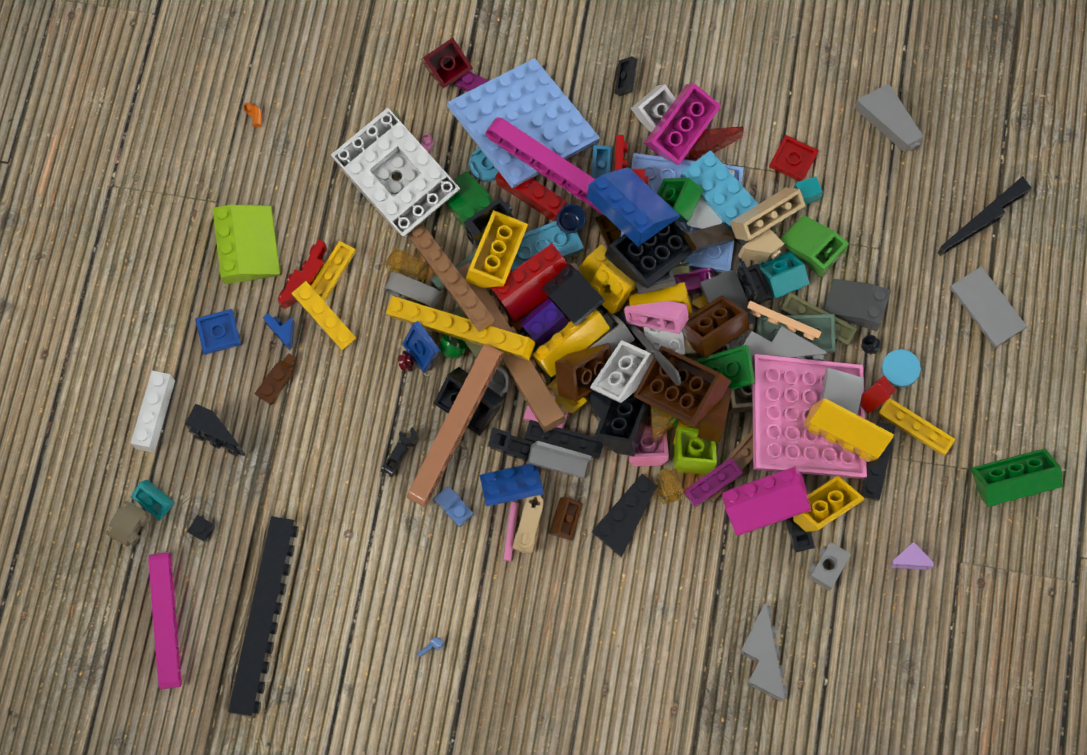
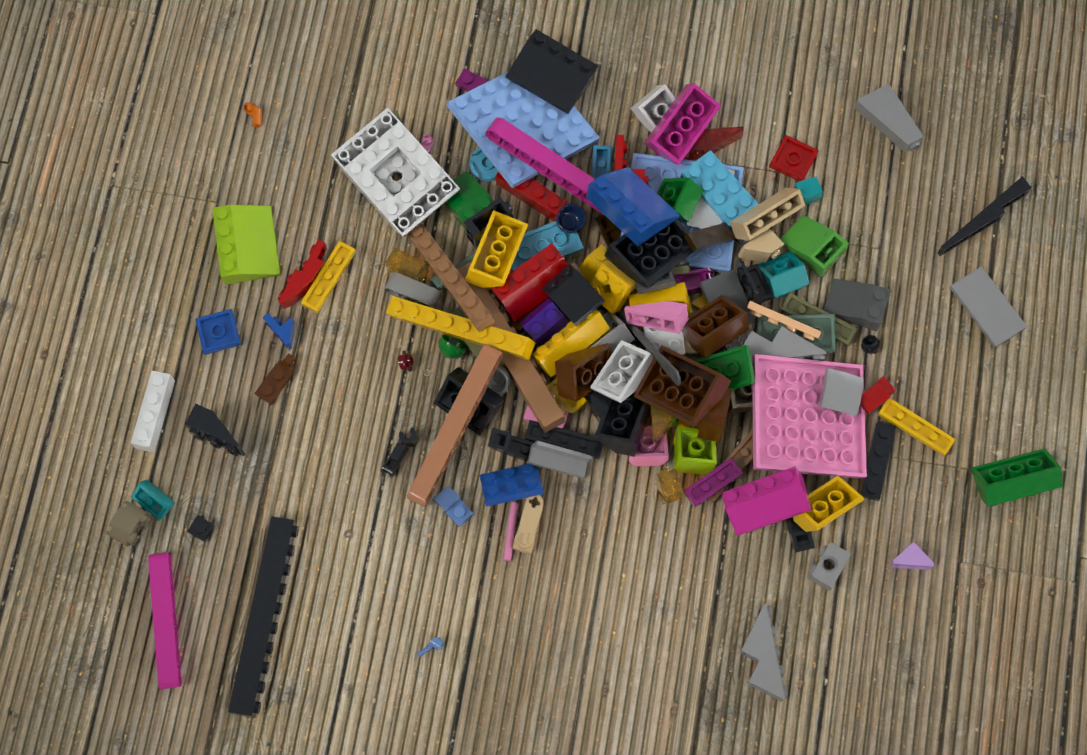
(323, 315): yellow plate -> none
(421, 346): blue tile -> none
(446, 63): dark red slope -> none
(552, 71): none -> black slope
(565, 518): reddish brown slope -> none
(623, 518): black wing -> none
(625, 76): black plate -> none
(847, 430): yellow slope -> none
(901, 368): medium azure tile -> none

